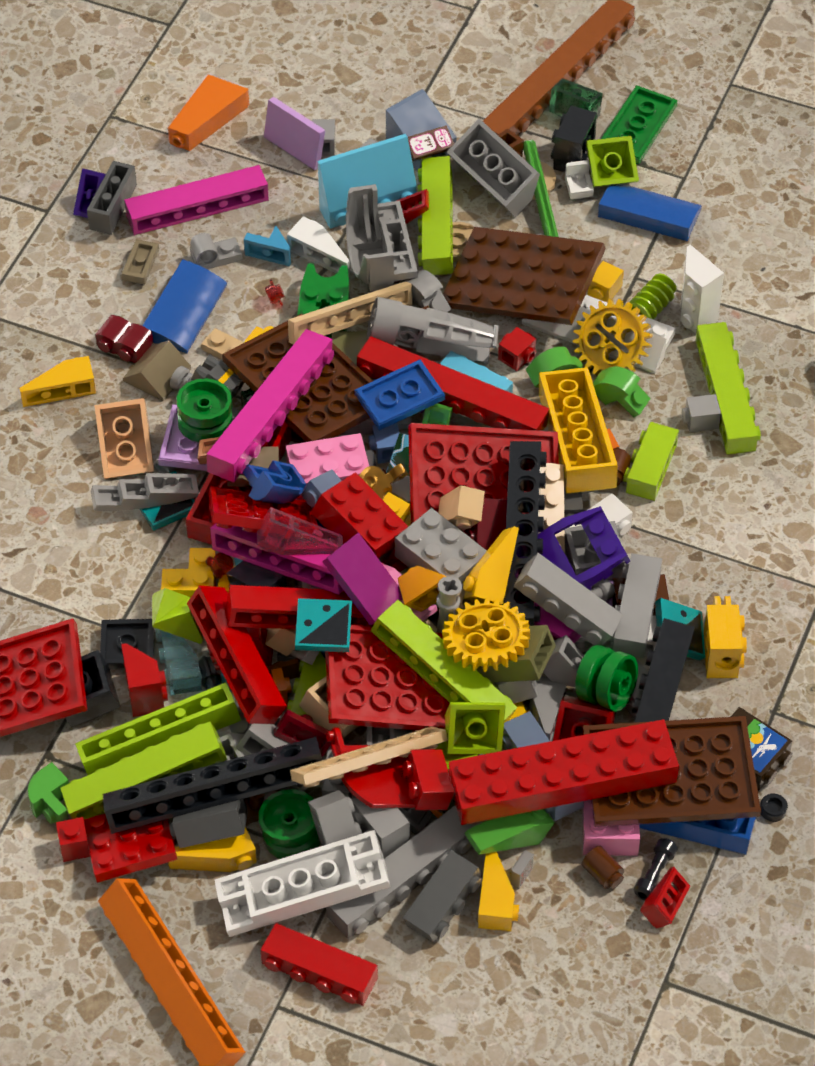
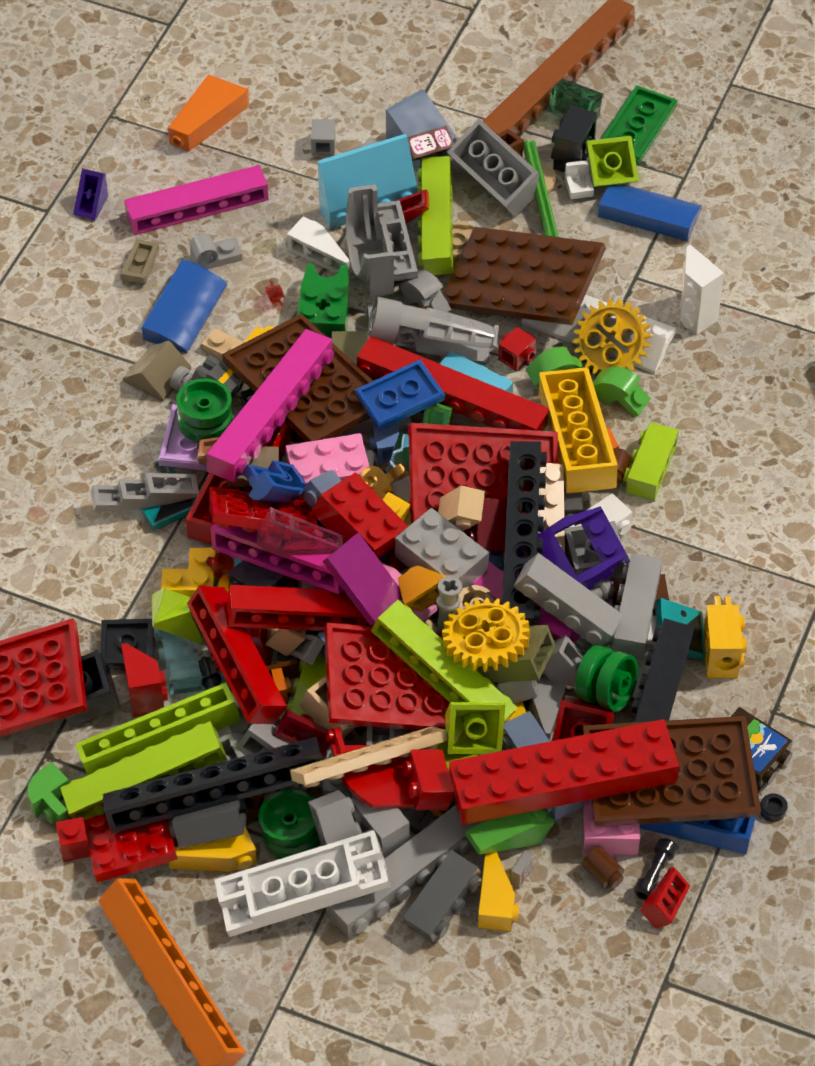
(64, 381): yellow slope -> none
(109, 199): dark grey brick -> none
(123, 338): dark red brick -> none
(124, 438): light nougat slope -> none
(270, 249): dark azure slope -> none
(294, 133): lavender tile -> none
(319, 964): red brick -> none
(323, 625): tile -> none
(347, 312): tan plate -> none
(492, 571): yellow slope -> none
(606, 282): yellow brick -> none
(654, 296): lime piece -> none
(701, 413): light grey brick -> none
(726, 381): lime brick -> none

